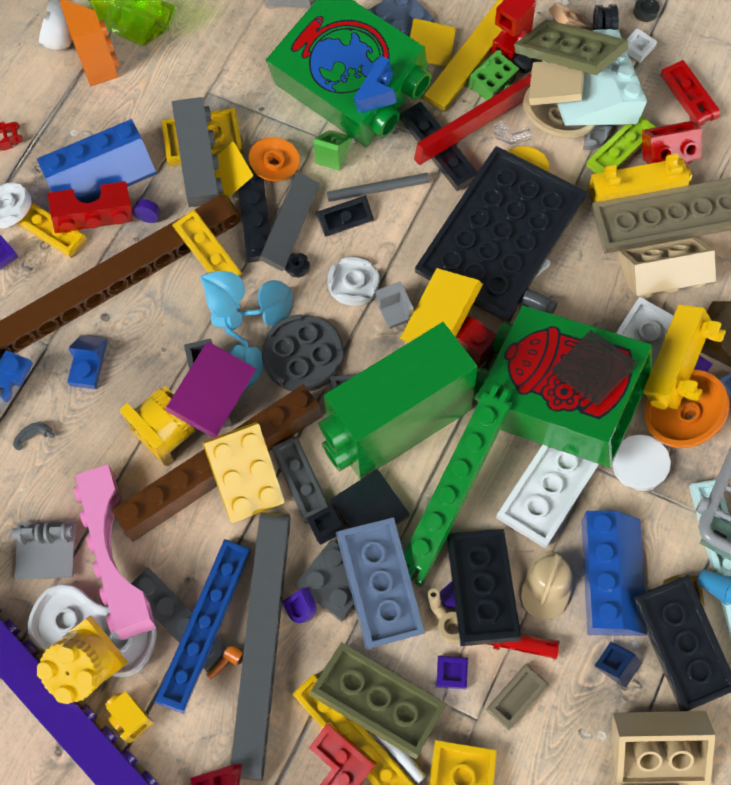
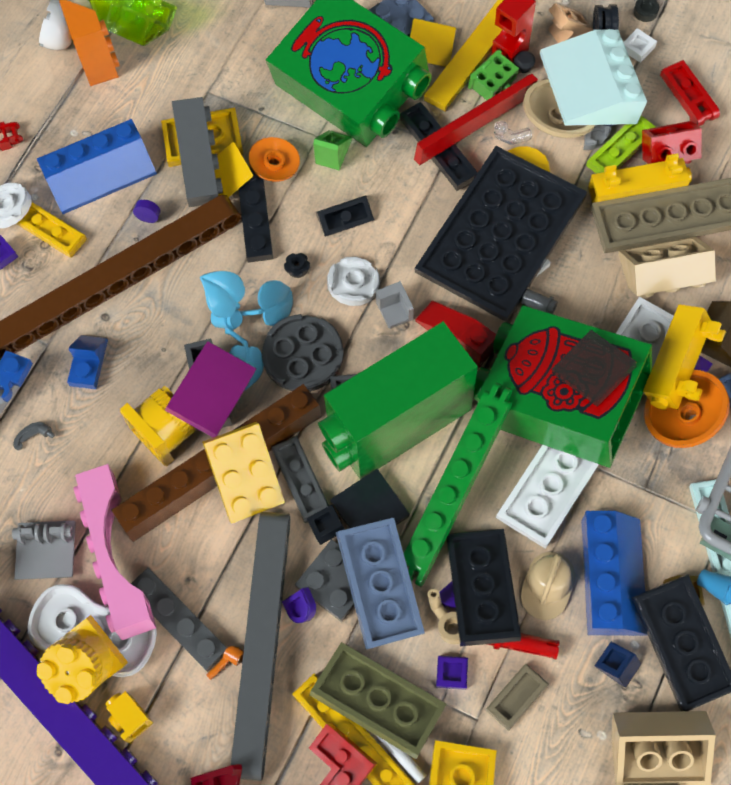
(72, 215): red arch -> none
(203, 627): blue tile -> none
(204, 244): yellow tile -> none
(289, 221): dark grey tile -> none
(374, 90): blue slope -> none
(377, 187): dark grey bar -> none
(444, 299): yellow tile -> none
(555, 84): tan tile -> none
(571, 47): olive plate -> none
(641, 463): white tile -> none

